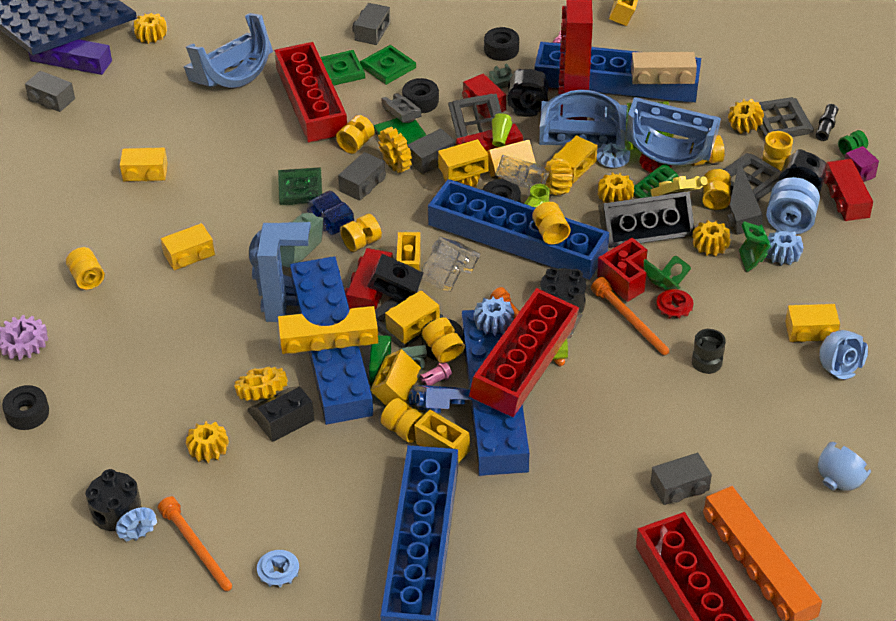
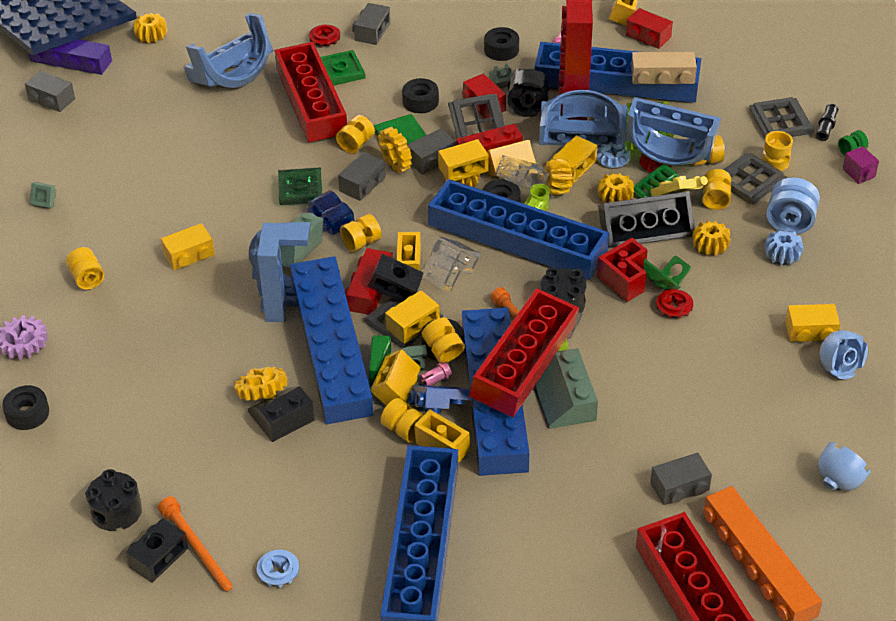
(42, 194): none -> sand green tile
(127, 524): light blue gear -> none
(143, 164): yellow brick -> none
(157, 550): none -> black brick
(207, 441): yellow gear -> none
(331, 32): none -> red gear
(355, 330): yellow arch -> none
(388, 64): green tile -> none
(401, 108): dark grey hinge -> none
(493, 315): light blue gear -> none
(500, 129): lime cone -> none
(551, 223): yellow wheel -> none
(567, 391): none -> sand green slope
(603, 289): orange piece -> none
(649, 28): none -> red brick
(708, 351): pearl dark grey wheel -> none
(743, 204): dark grey slope -> none
(746, 116): yellow gear -> none
(755, 246): green piece -> none
(805, 166): black brick -> none
(848, 190): red brick -> none

